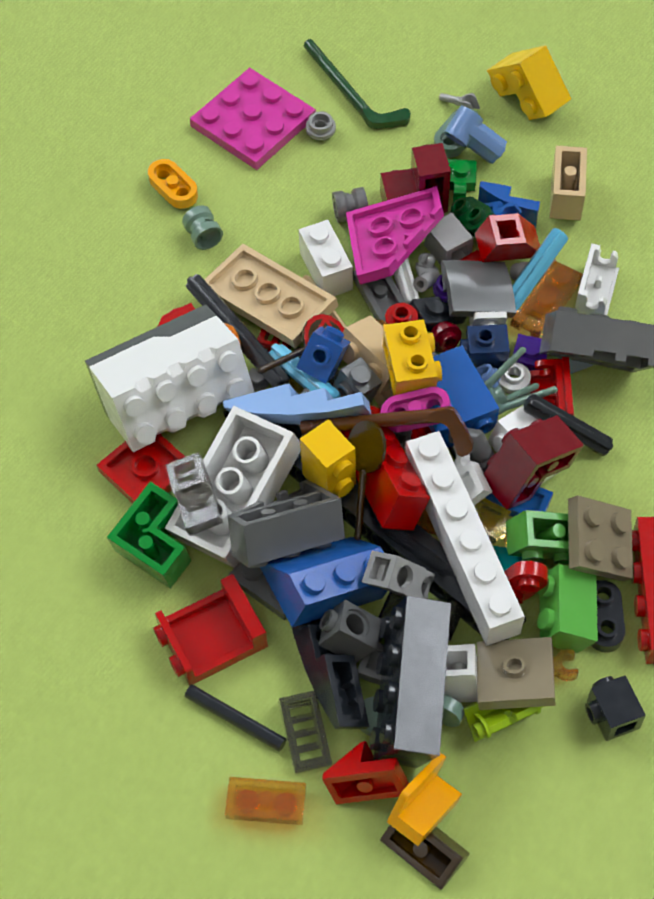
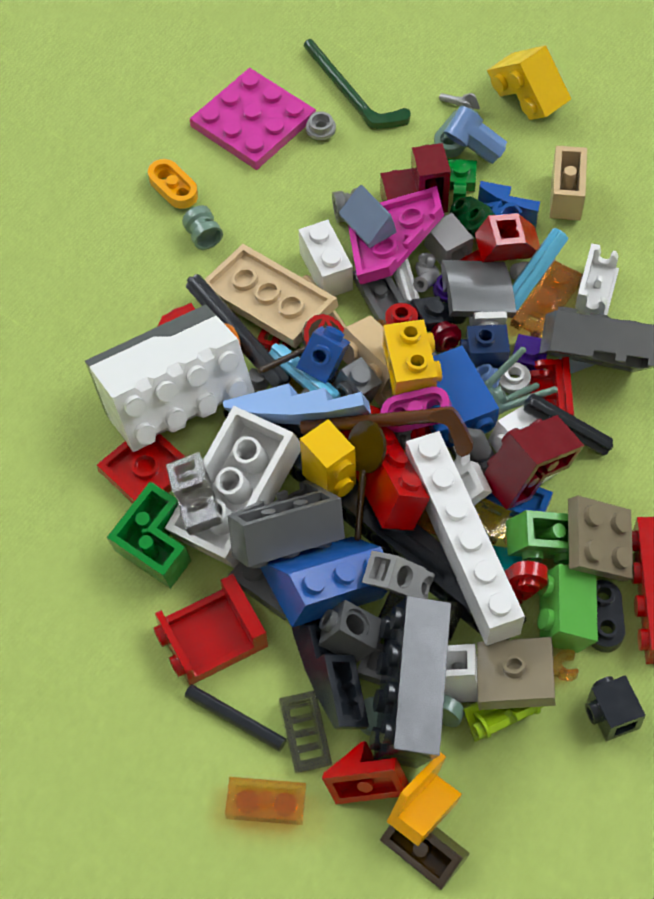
(367, 217): none -> sand blue slope

